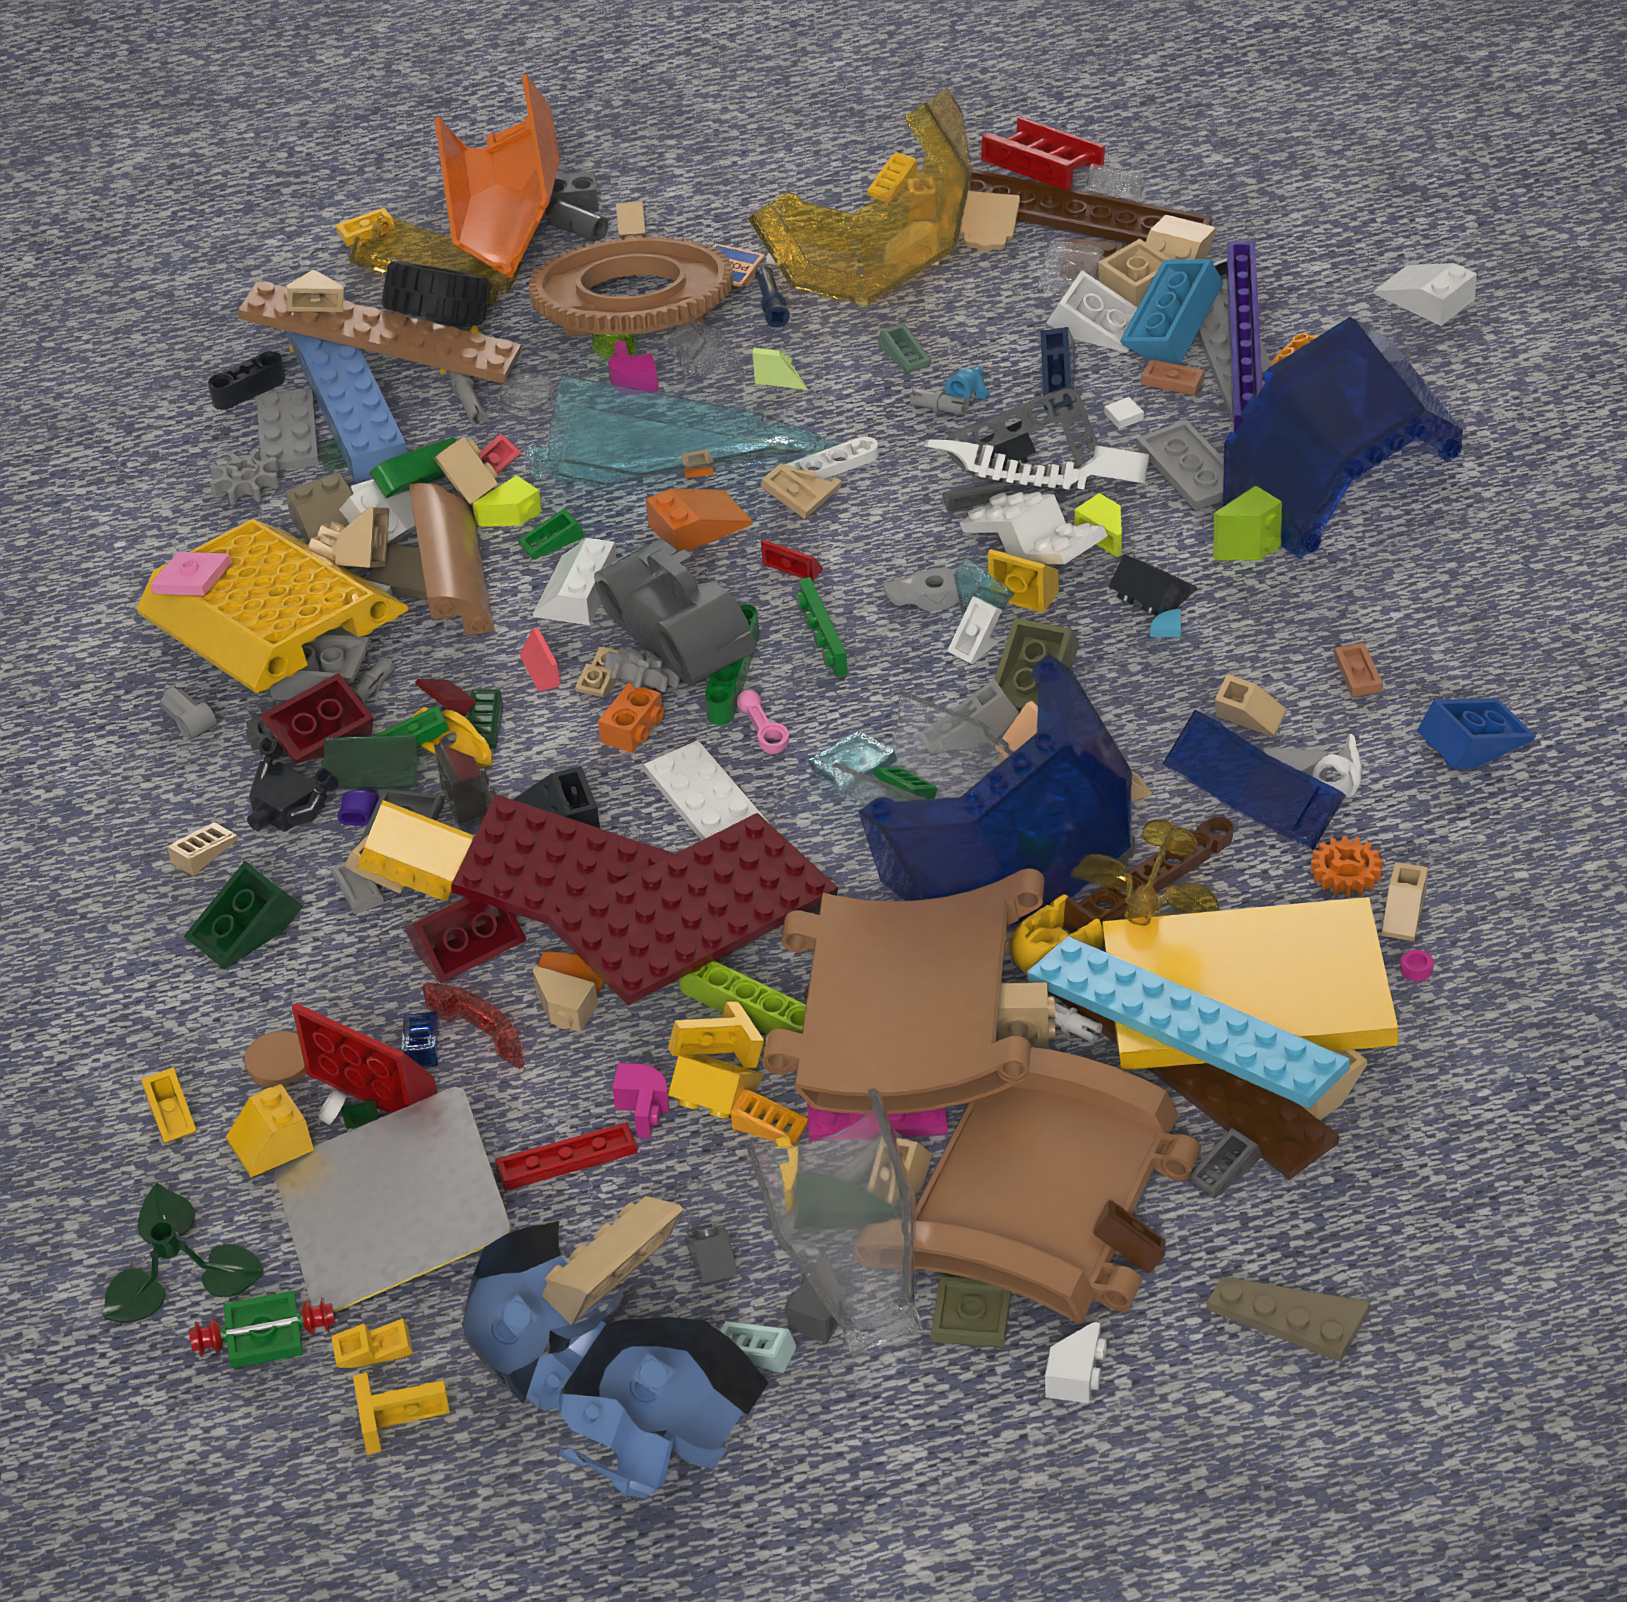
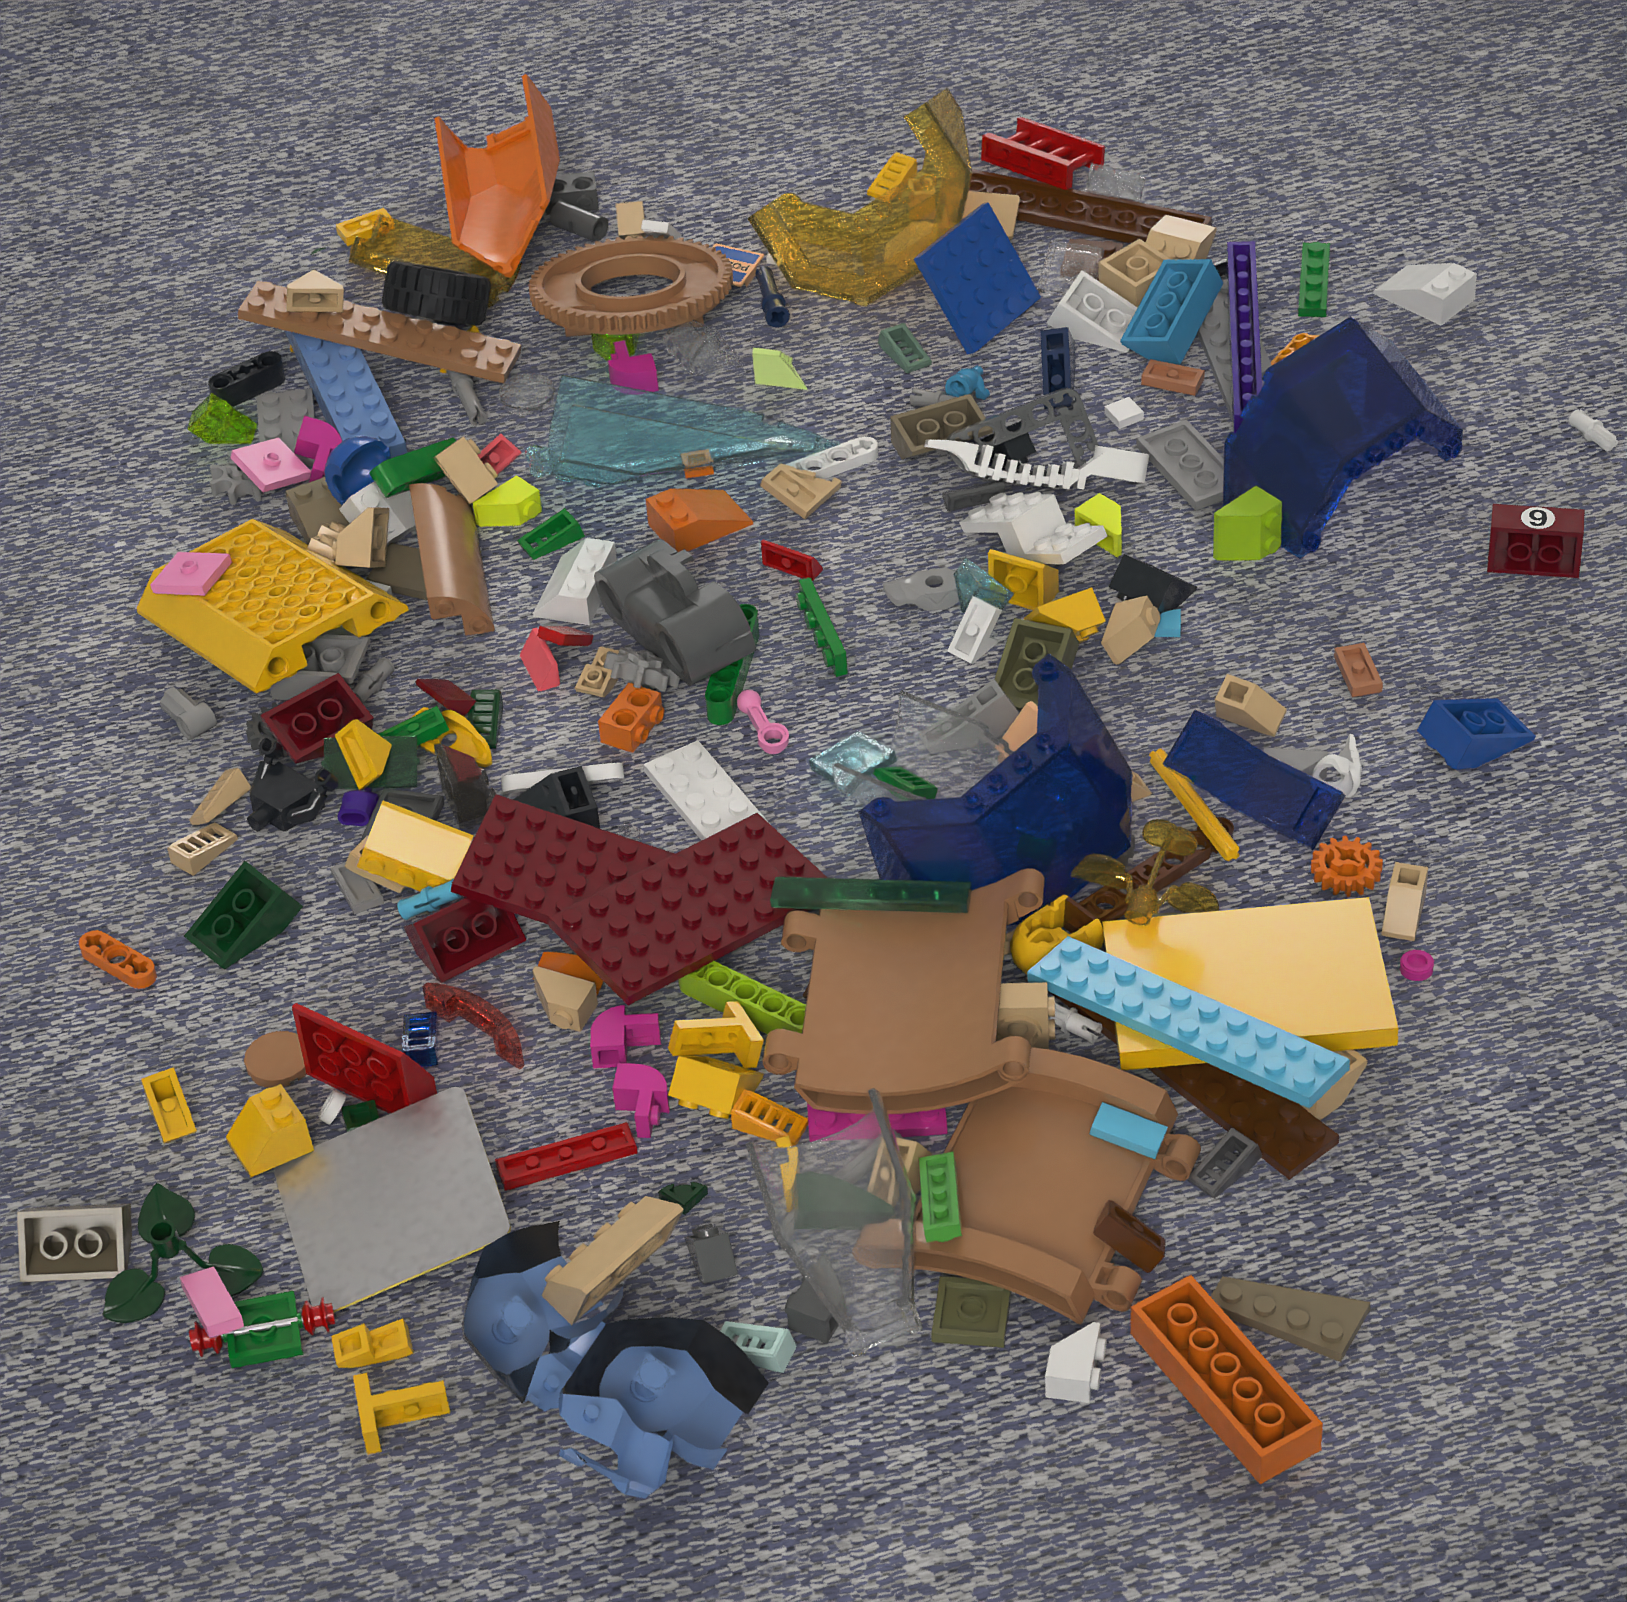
(73, 1242): none -> dark tan slope
(112, 948): none -> orange beam
(211, 1302): none -> bright pink tile
(220, 423): none -> clear neon green slope
(225, 792): none -> tan slope
(270, 464): none -> bright pink plate
(316, 442): none -> dark pink brick
(351, 463): none -> blue cylinder
(363, 752): none -> yellow slope
(427, 900): none -> medium azure pin
(565, 635): none -> red tile
(594, 774): none -> white beam
(616, 1031): none -> dark pink brick
(659, 228): none -> white tile
(685, 1195): none -> dark green tile
(871, 894): none -> clear green tile
(934, 422): none -> dark tan slope
(940, 1197): none -> bright green plate
(977, 278): none -> blue plate
(1077, 611): none -> yellow slope
(1128, 1130): none -> medium azure tile
(1130, 628): none -> tan slope
(1196, 808): none -> yellow axle
(1226, 1379): none -> orange brick
(1314, 279): none -> green plate
(1536, 540): none -> dark red brick
(1593, 430): none -> white axle

